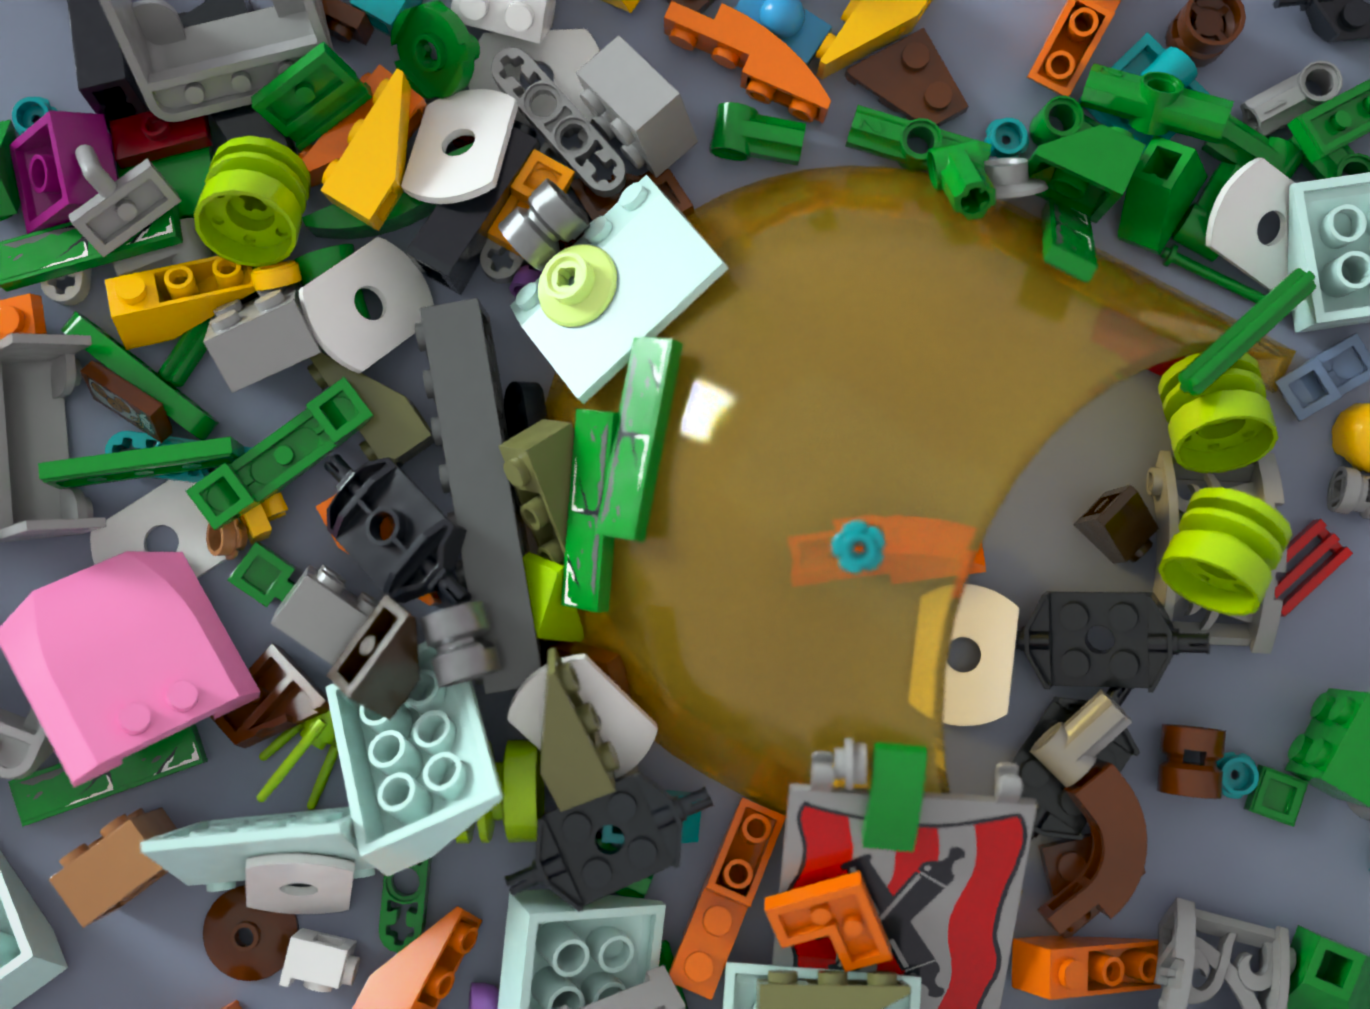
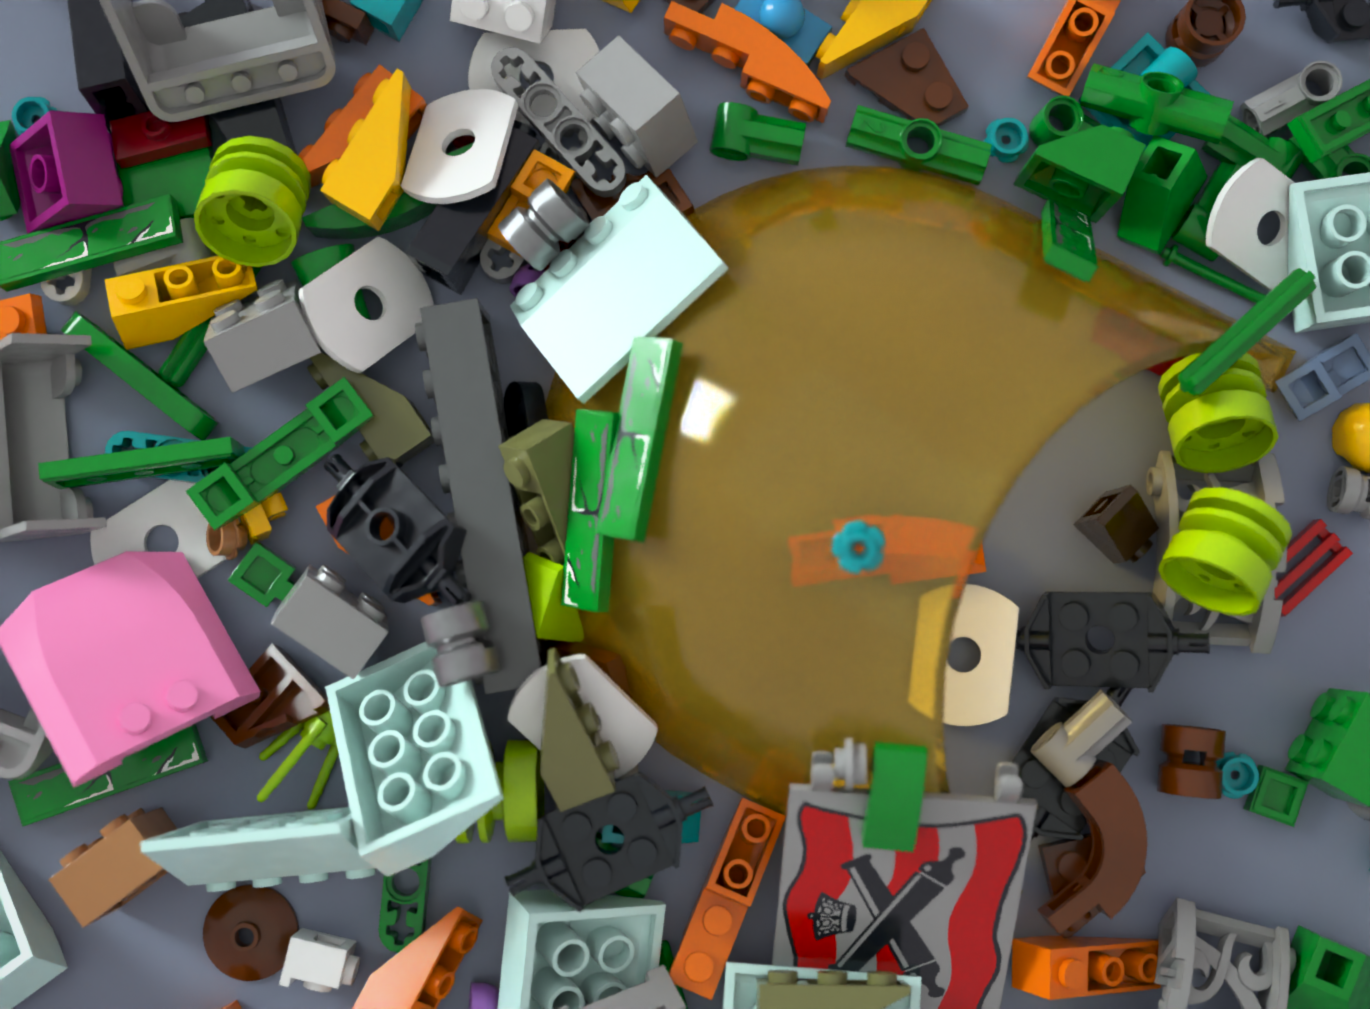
(121, 205): light grey plate -> none
(127, 401): reddish brown tile -> none
(270, 874): white piece -> none
(276, 275): yellow tile -> none
(311, 96): green plate -> none
(381, 660): dark brown slope -> none
(454, 48): green plate -> none
(590, 293): yellowish green piece -> none
(836, 909): orange plate -> none
(962, 176): green piece -> none
(1012, 178): light grey piece -> none

